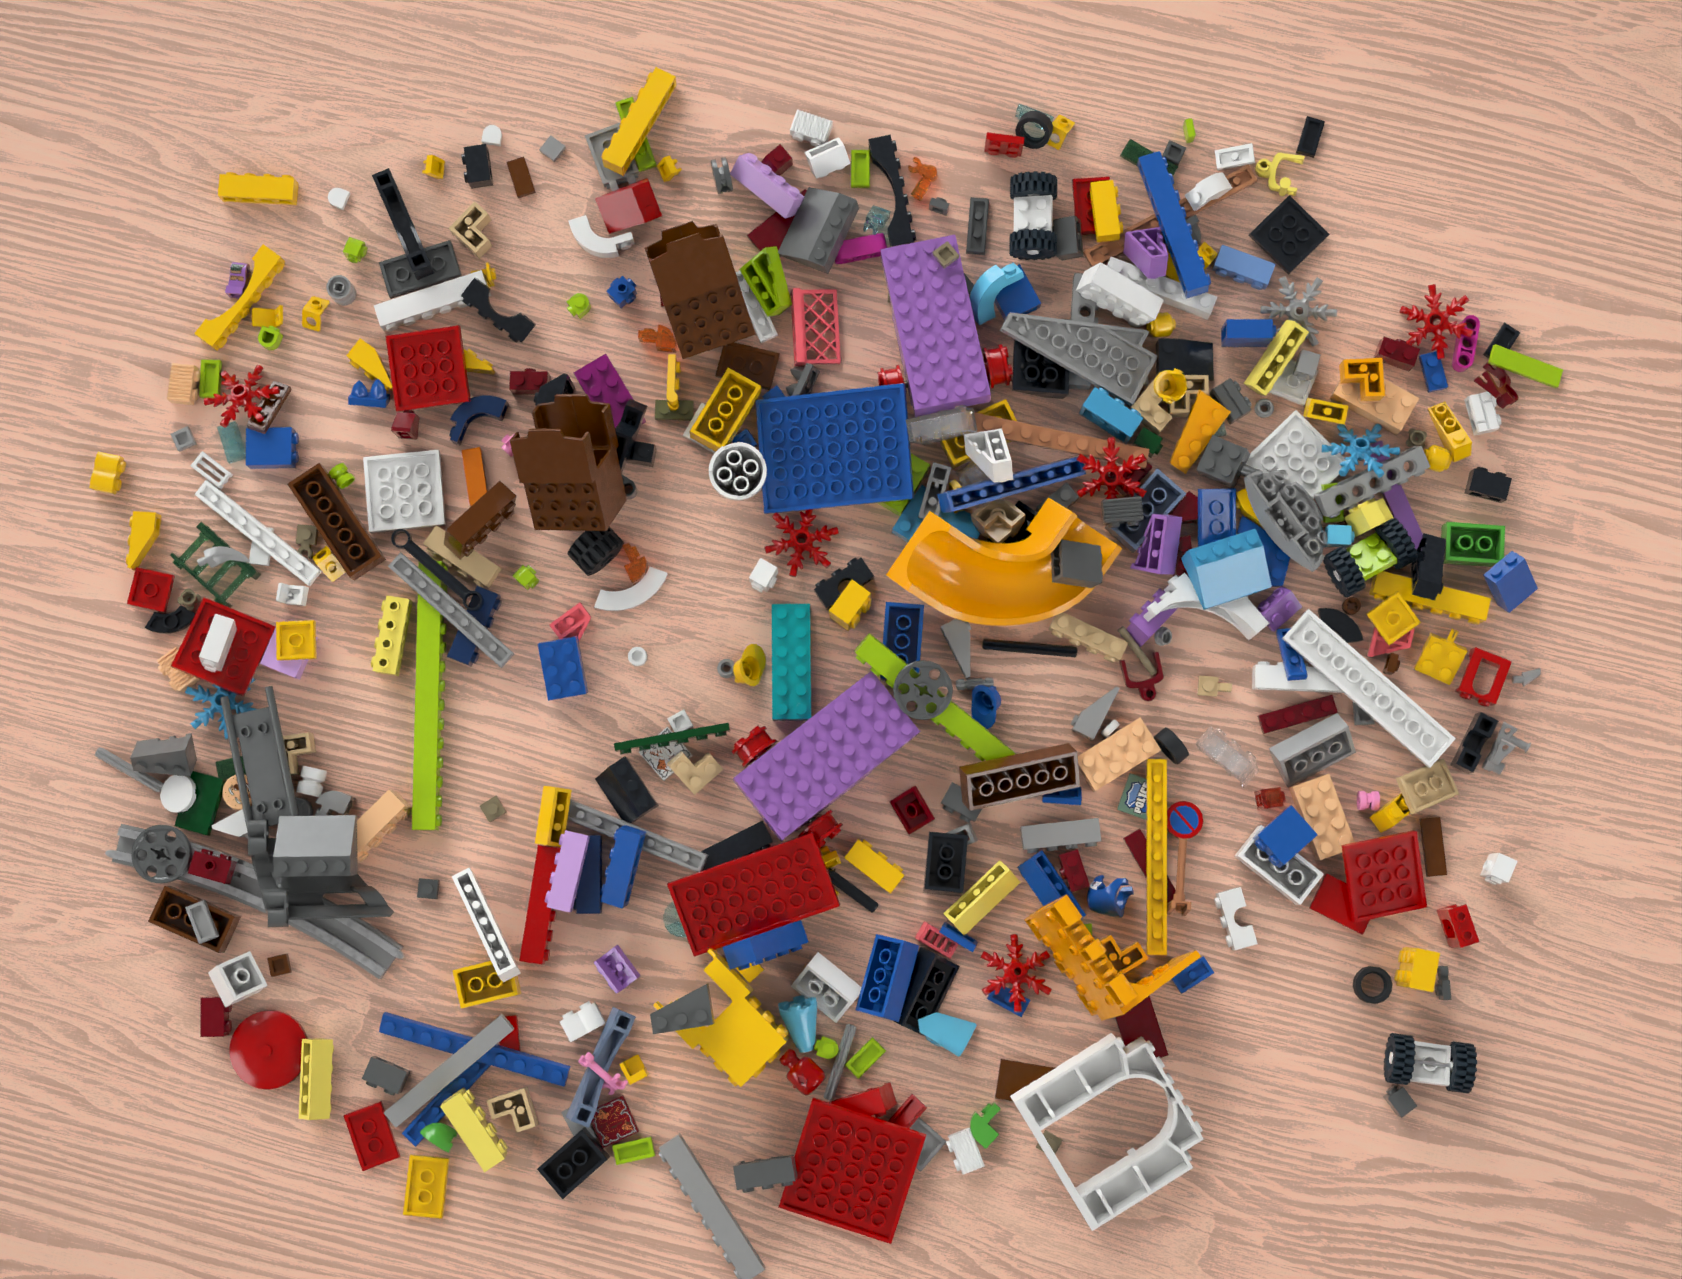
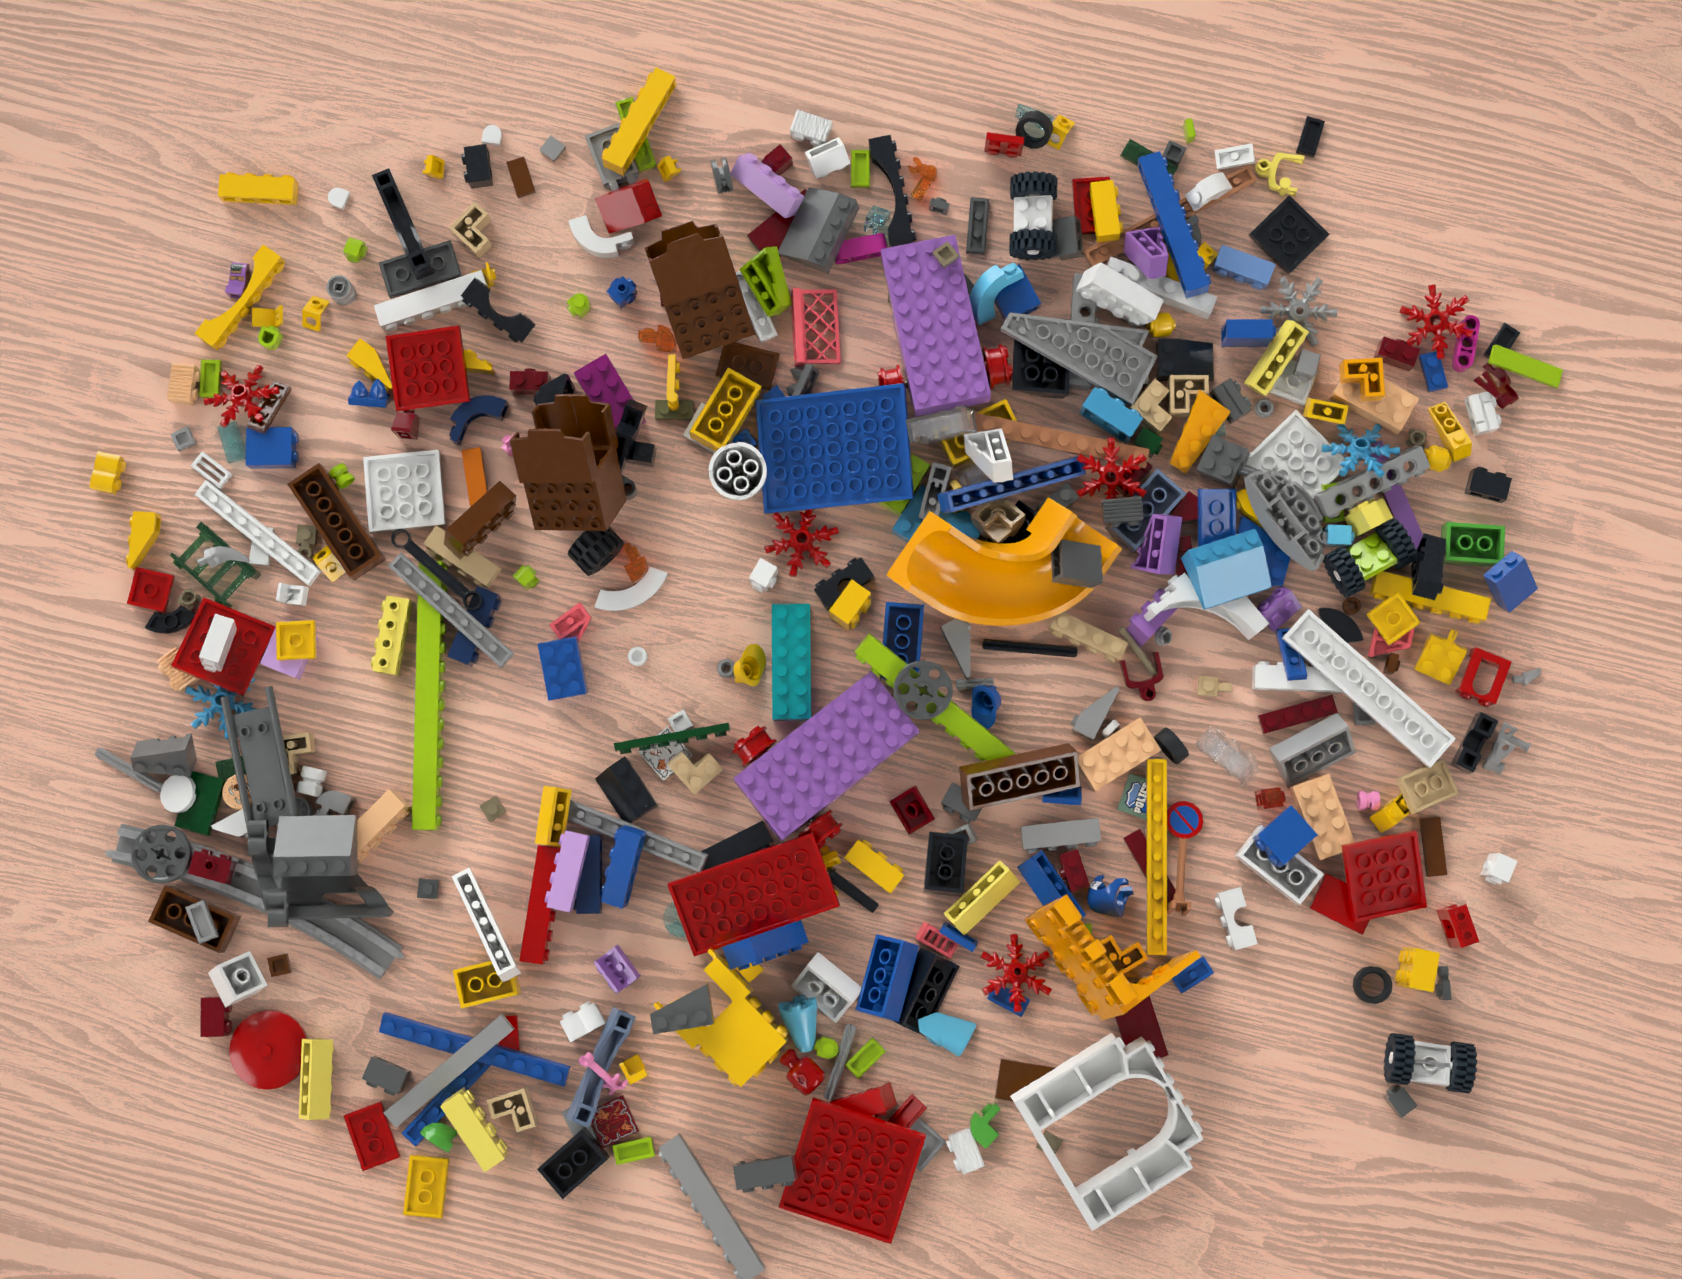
(1170, 385): yellow cap -> none

